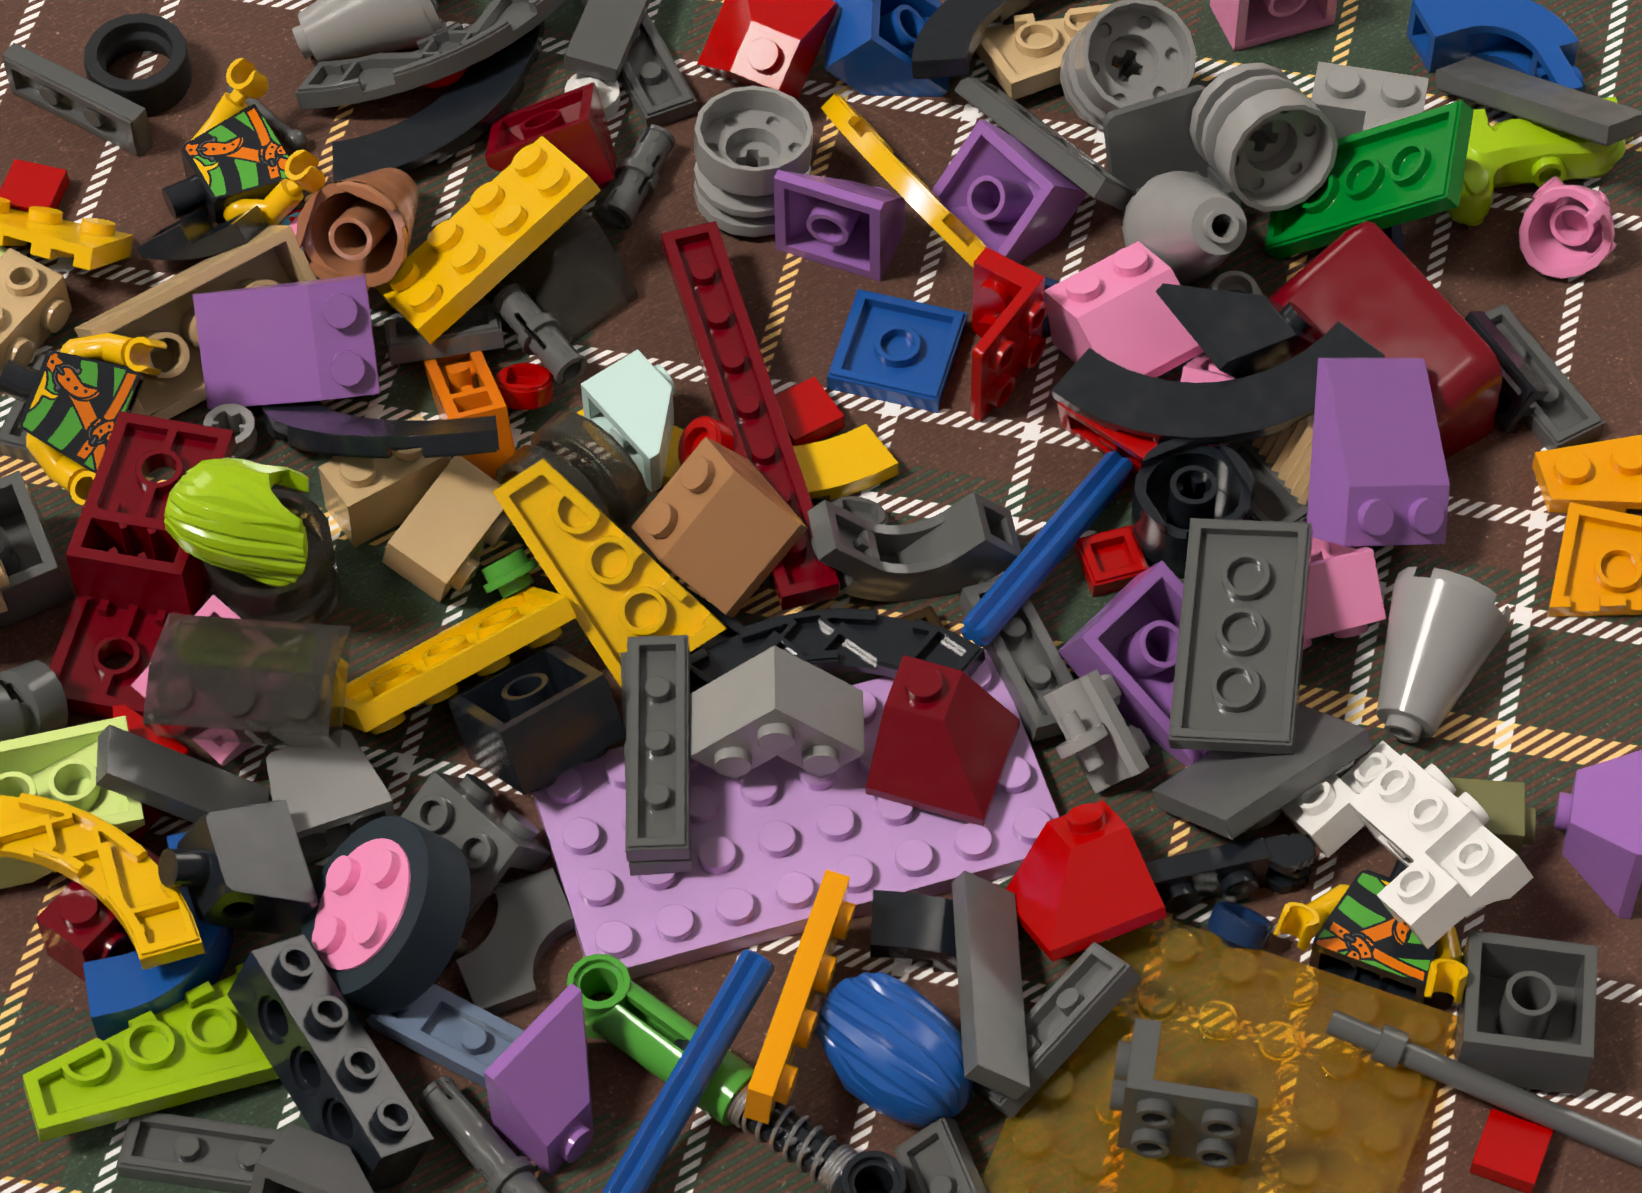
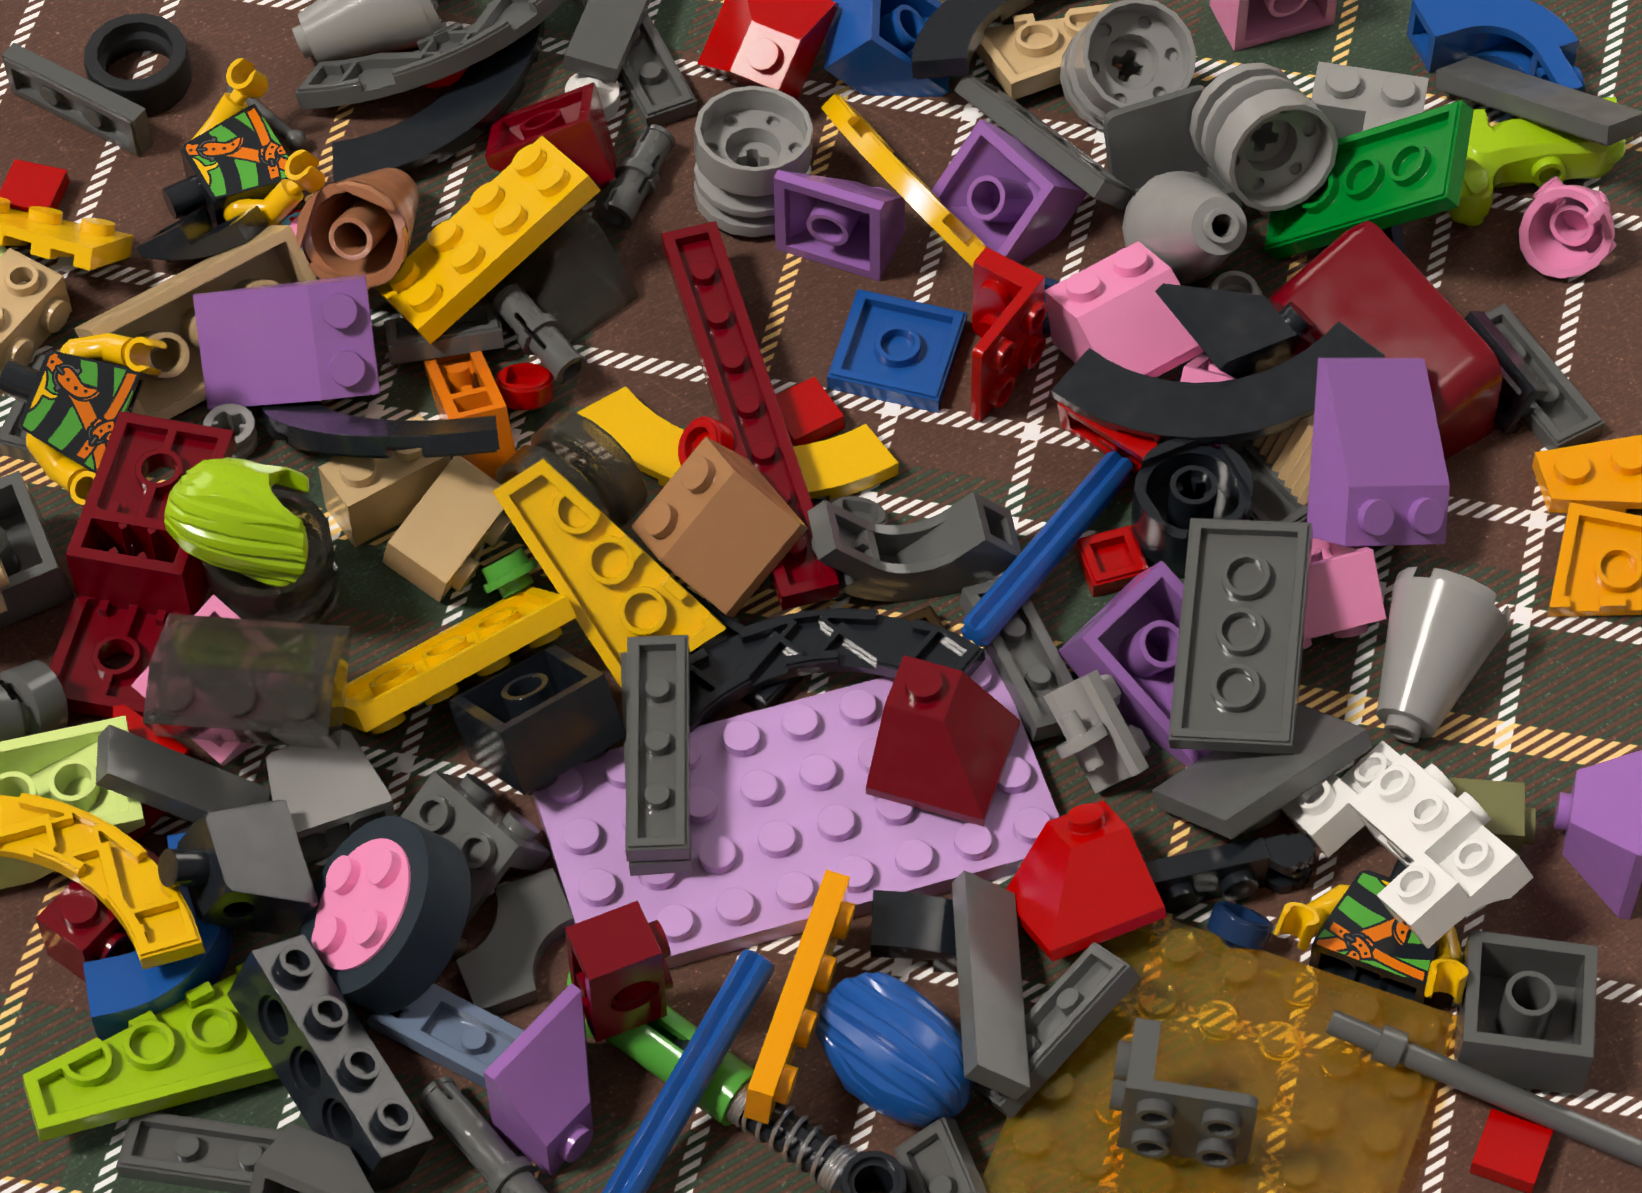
(619, 969): none -> dark red brick
(637, 409): light aqua slope -> none
(773, 710): light grey brick -> none

